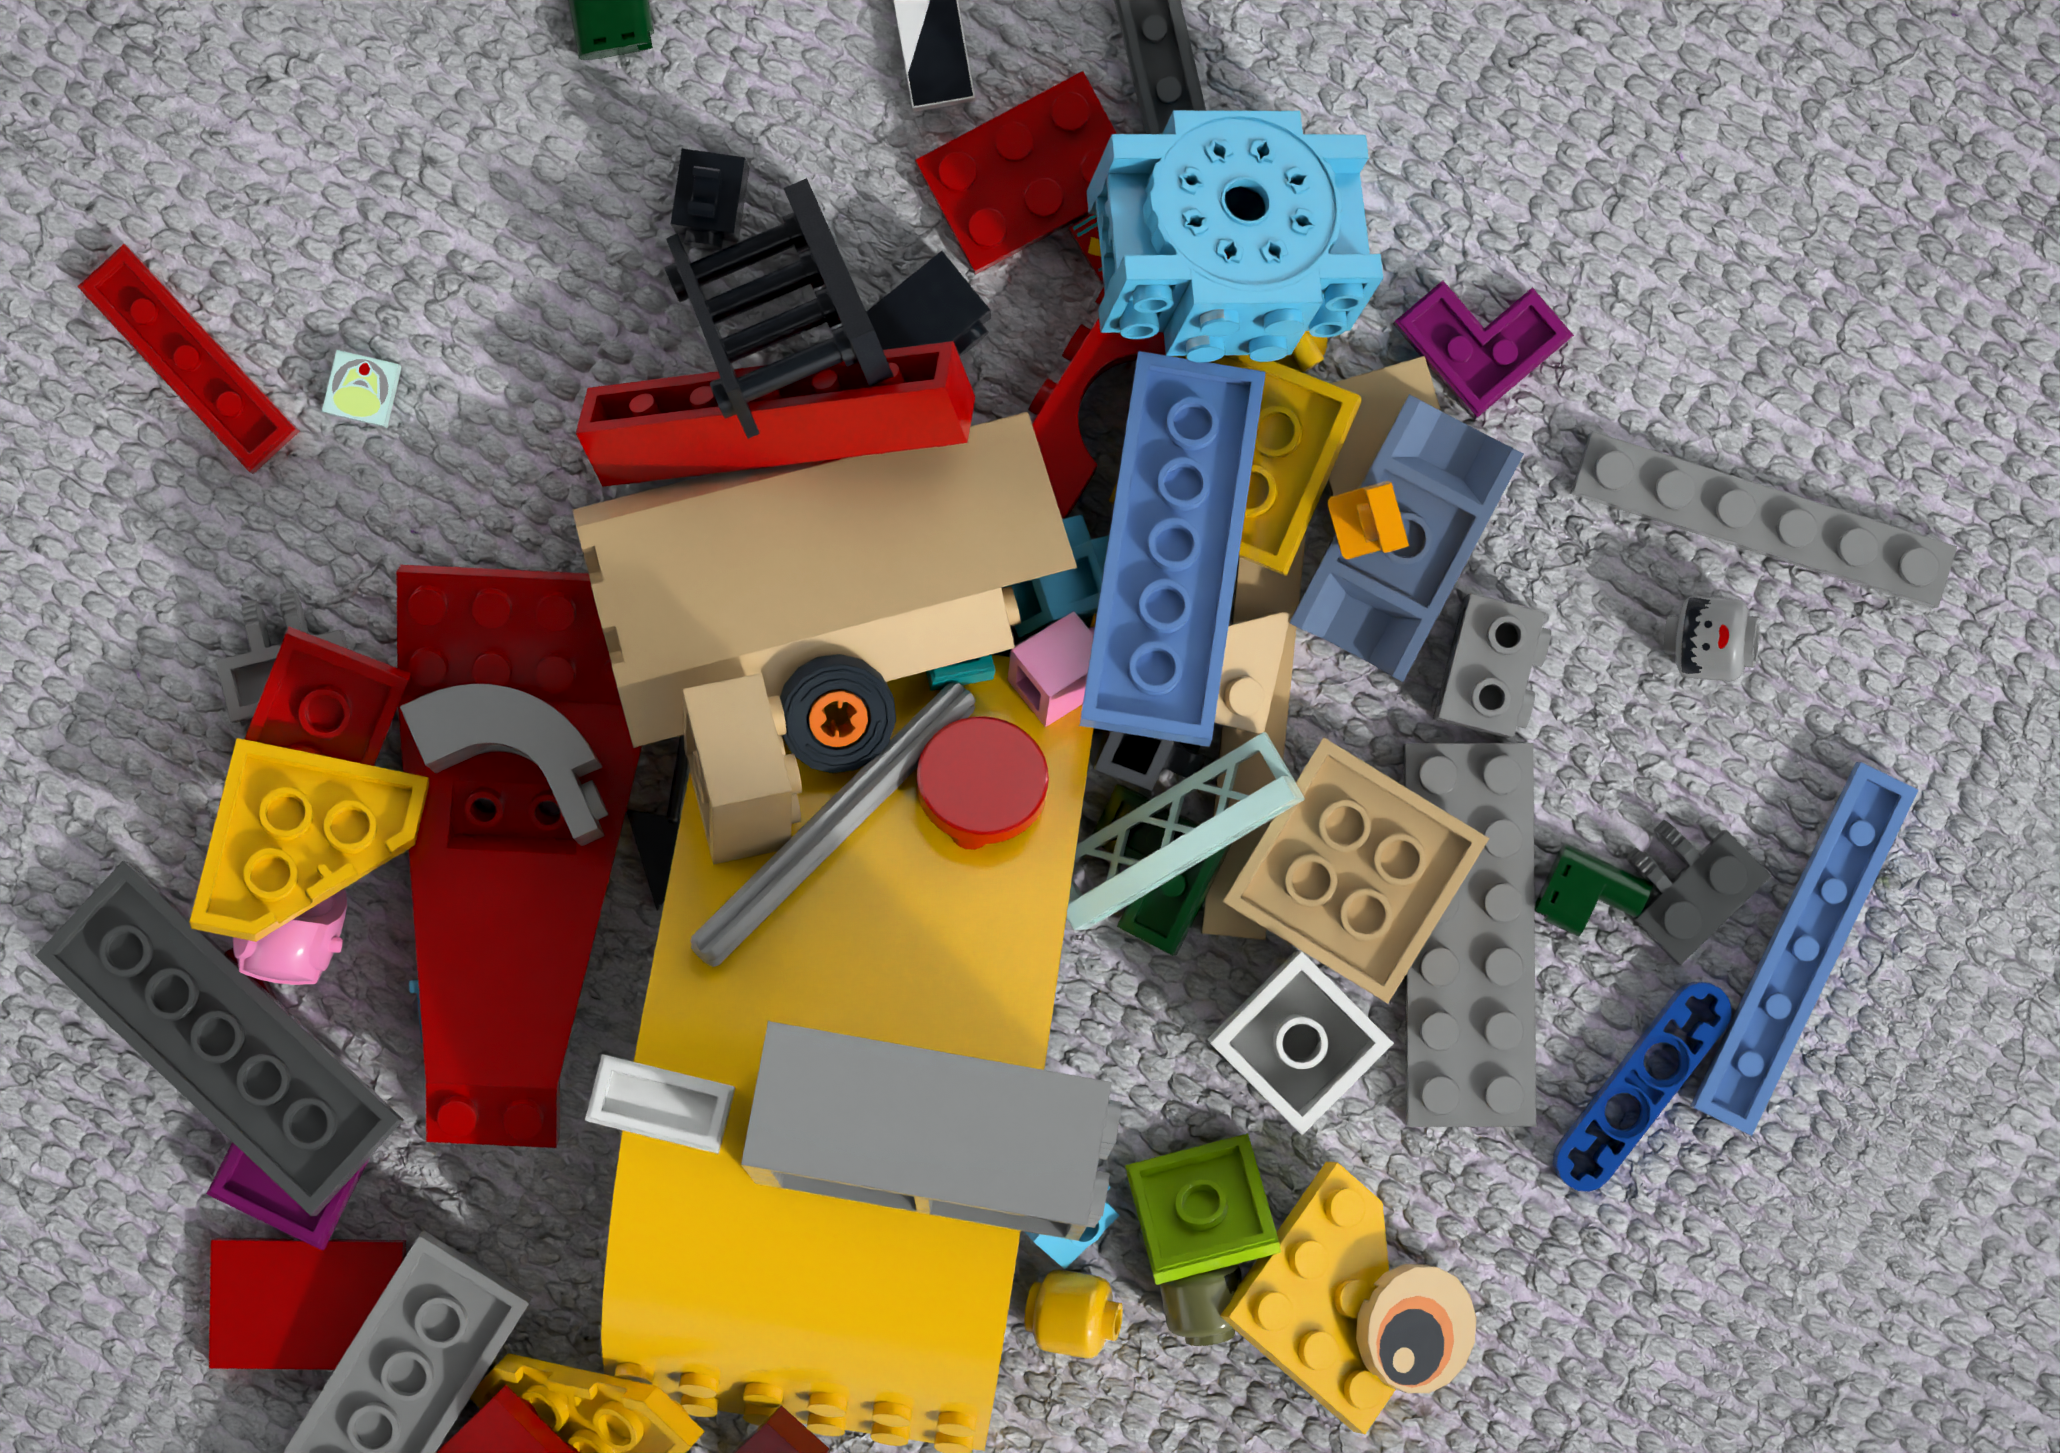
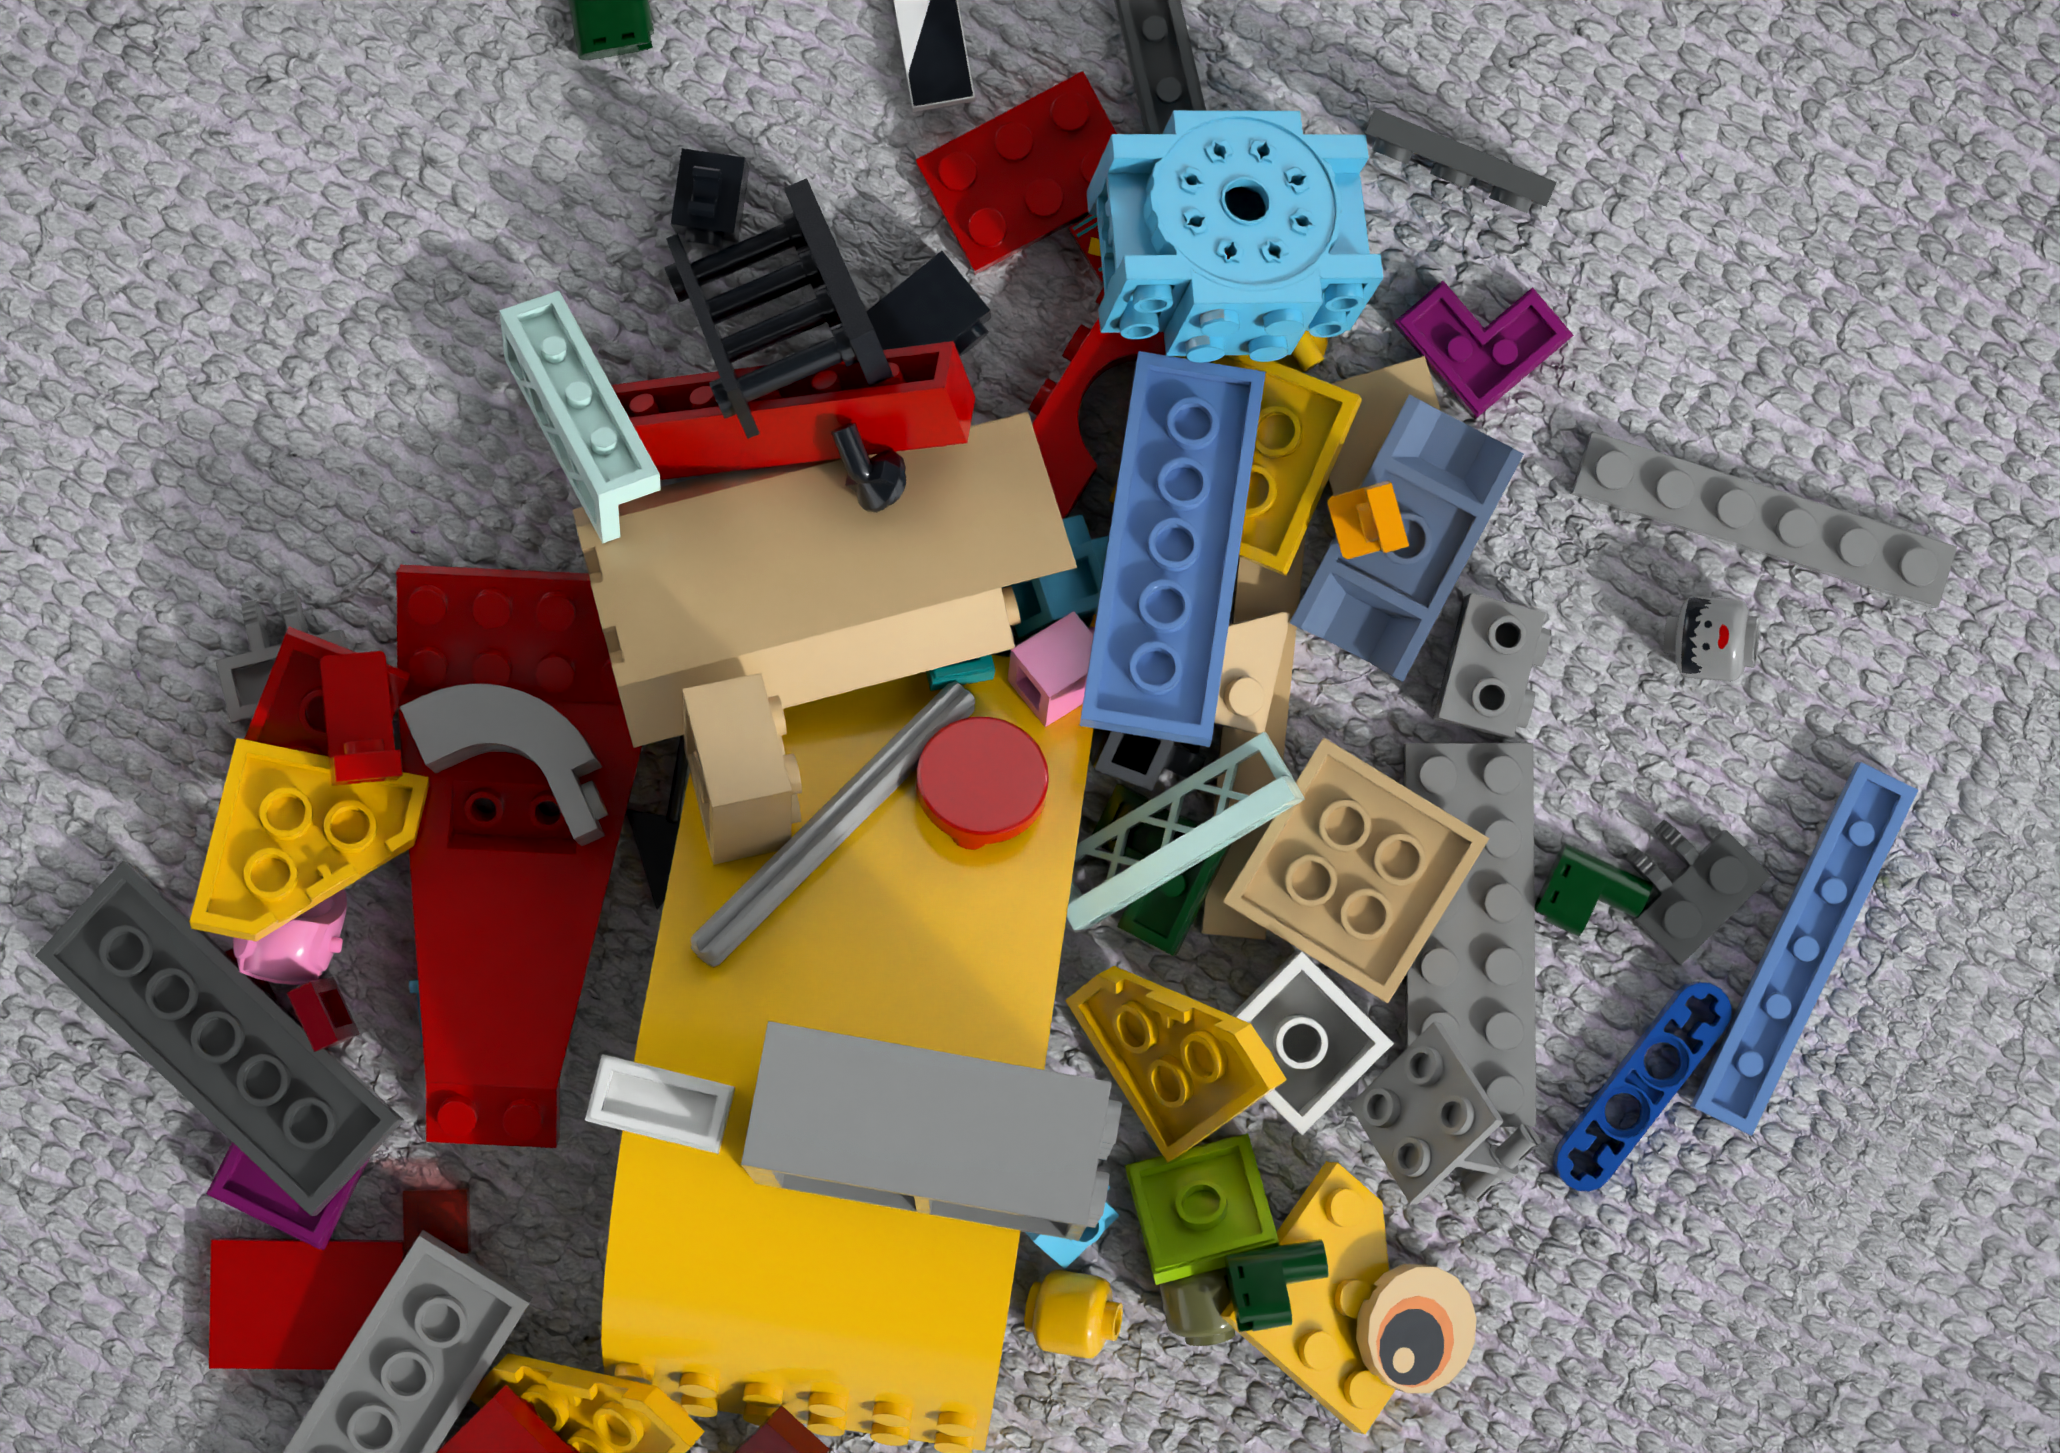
(188, 358): red tile -> none
(323, 1013): none -> dark red tile
(359, 719): none -> red bracket
(361, 388): tile -> none
(440, 1213): none -> clear red tile
(577, 409): none -> light aqua fence
(869, 709): black bush -> none
(877, 479): none -> black plate
(1174, 1056): none -> yellow plate
(1260, 1280): none -> dark green piece
(1434, 1117): none -> light grey plate
(1458, 162): none -> dark grey plate

